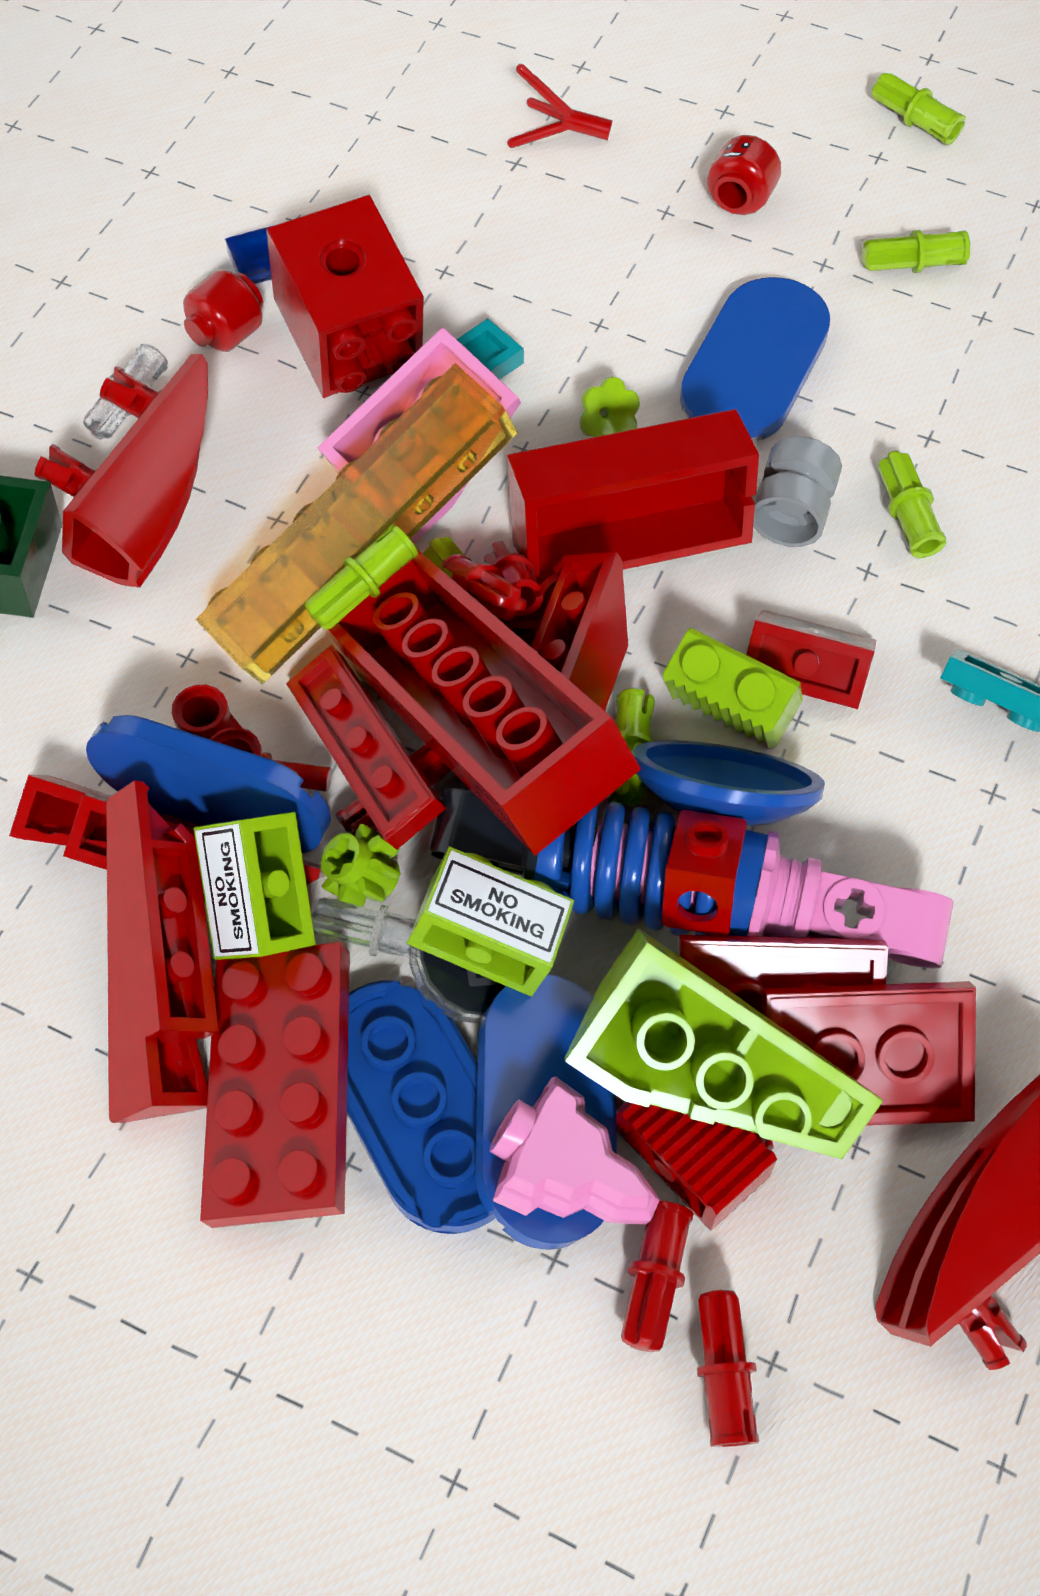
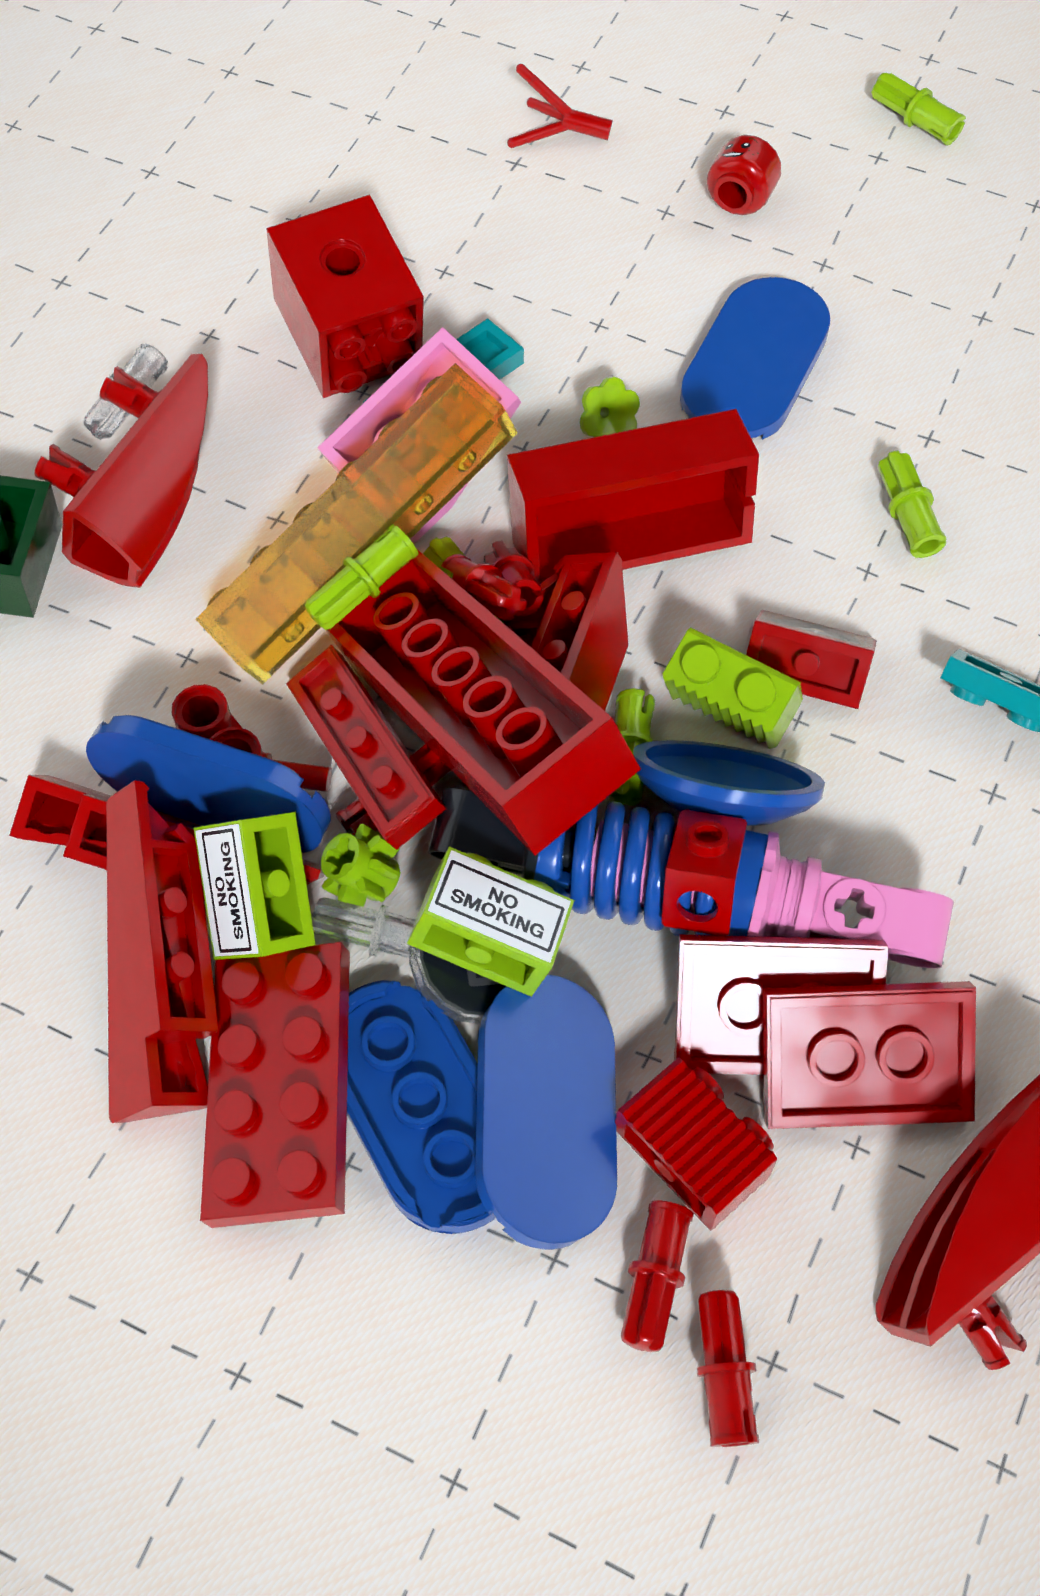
(223, 310): red head -> none
(250, 255): clear blue tile -> none
(565, 1162): bright pink rock -> none
(693, 1047): lime wedge -> none
(796, 491): light grey wheel -> none
(917, 251): lime axle -> none

